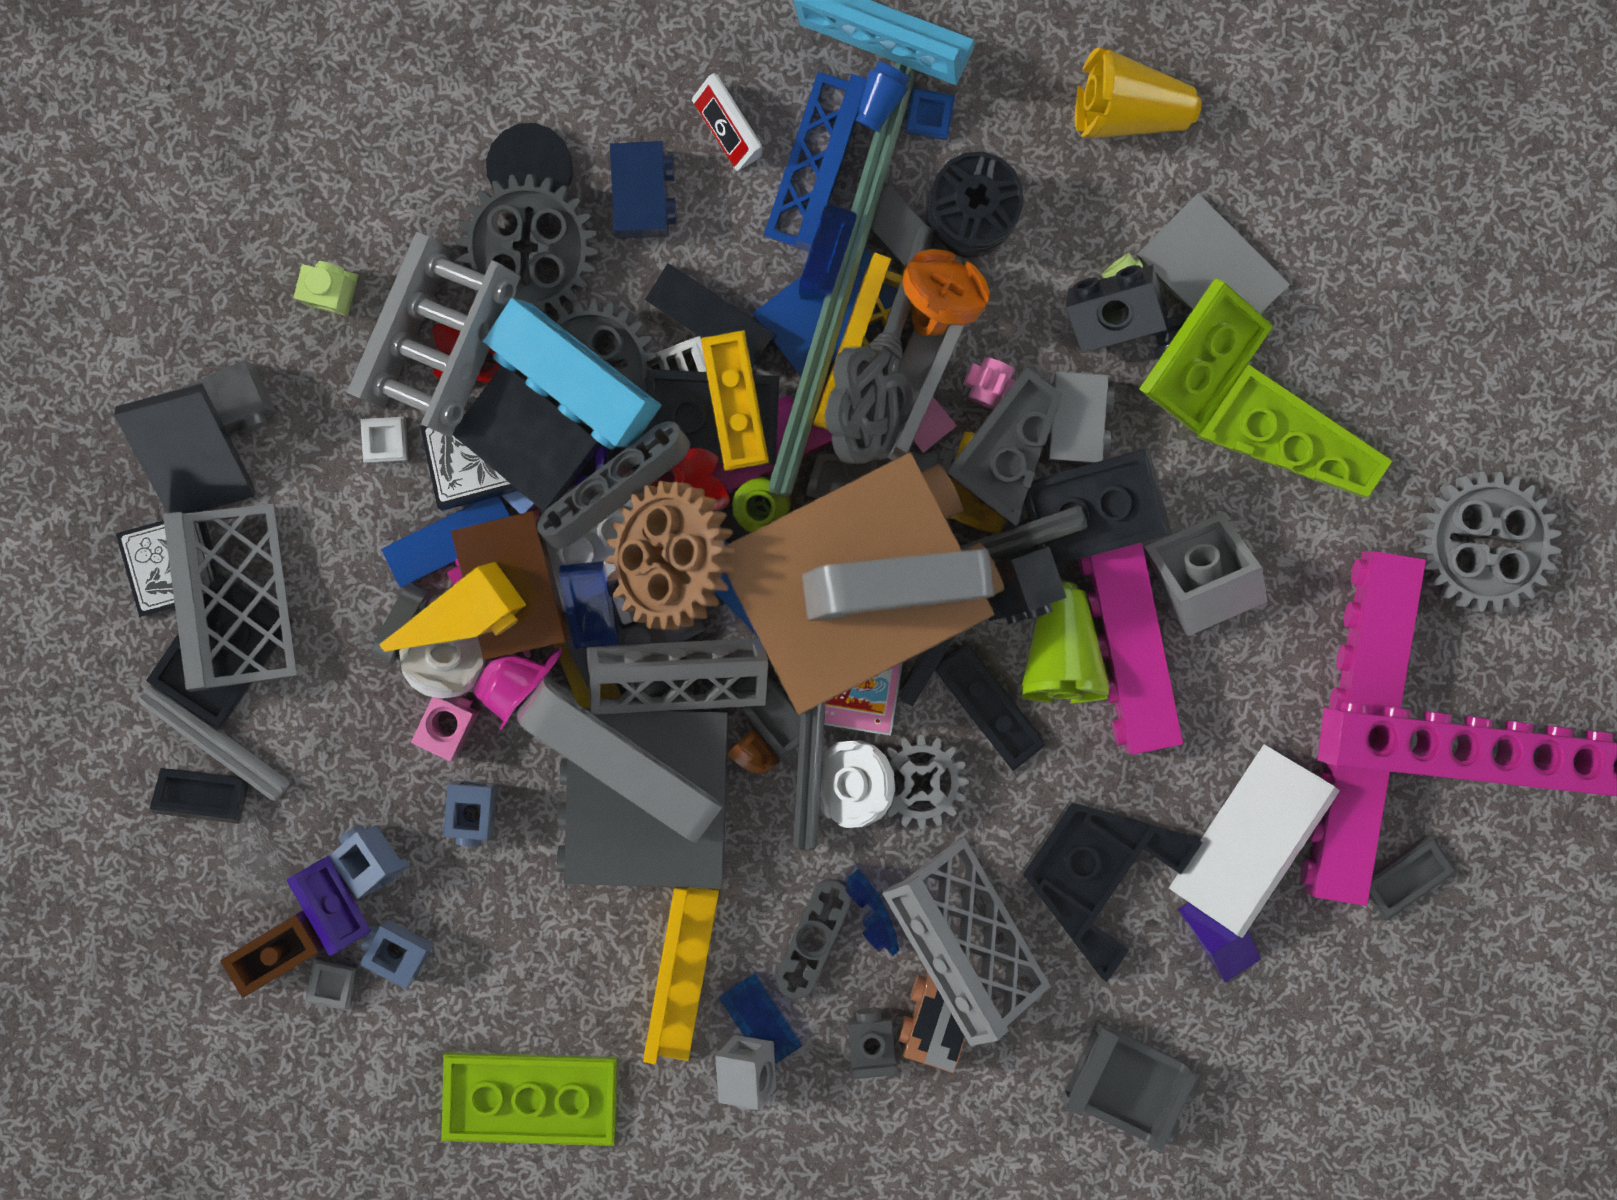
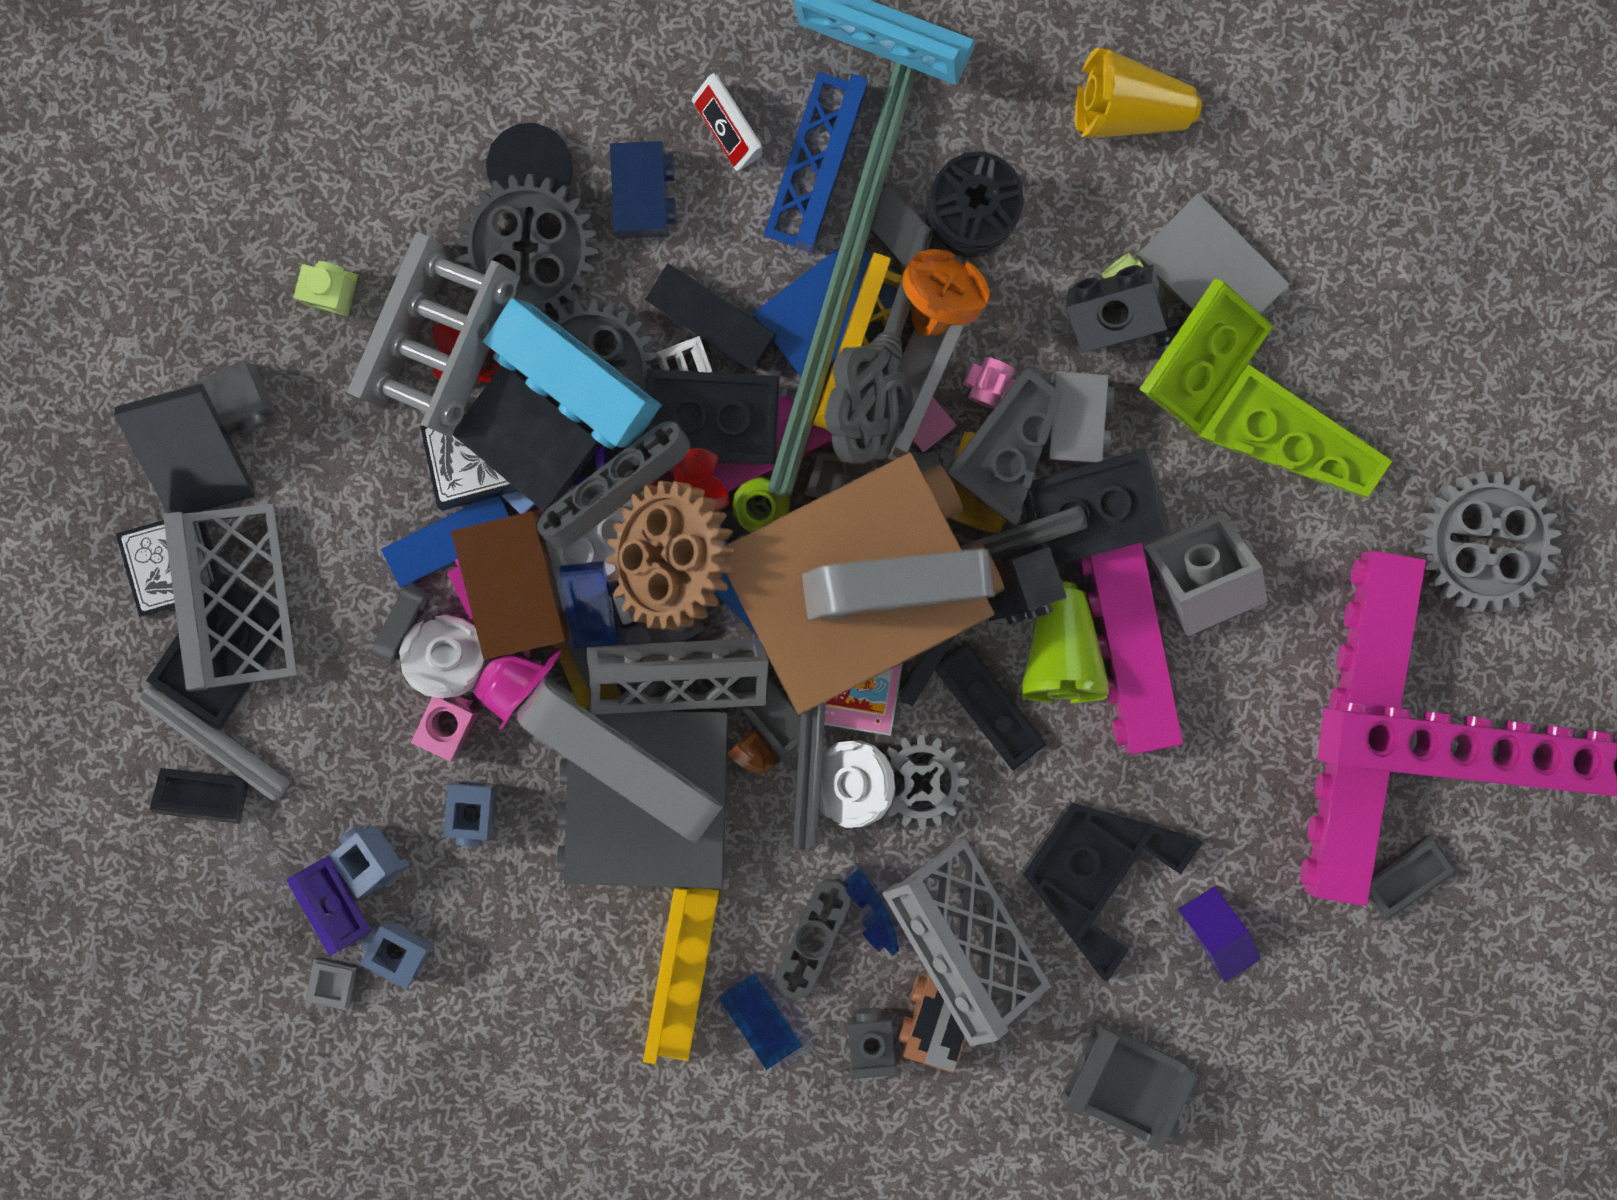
(272, 954): reddish brown brick -> none
(384, 439): white tile -> none
(470, 608): yellow slope -> none
(529, 1099): lime tile -> none
(734, 400): yellow tile -> none
(745, 1072): light grey brick -> none
(826, 253): clear blue slope -> none
(881, 95): blue cone -> none
(929, 114): blue tile -> none
(1254, 840): white tile -> none

